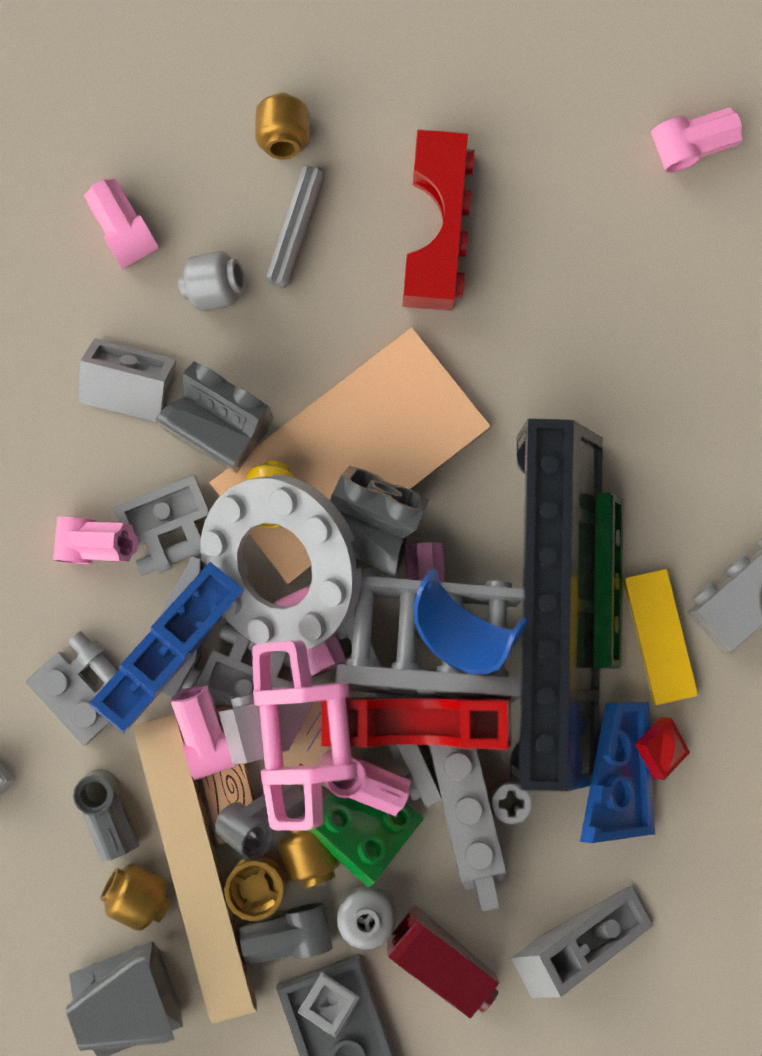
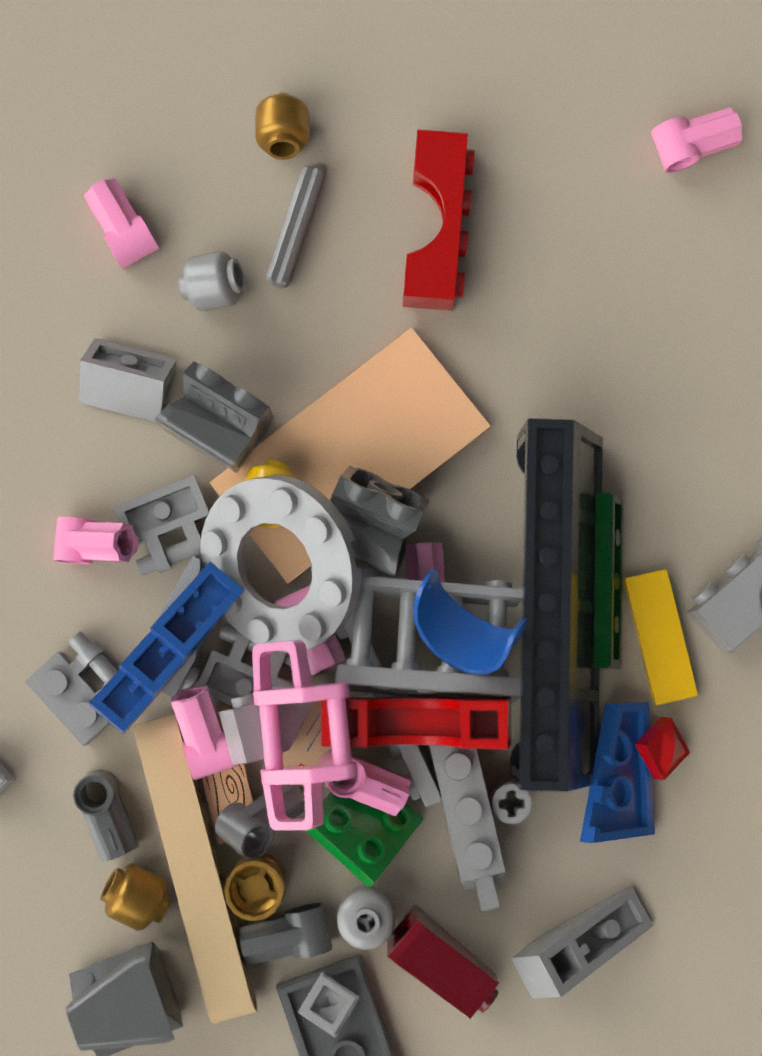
(306, 859): pearl gold head -> none

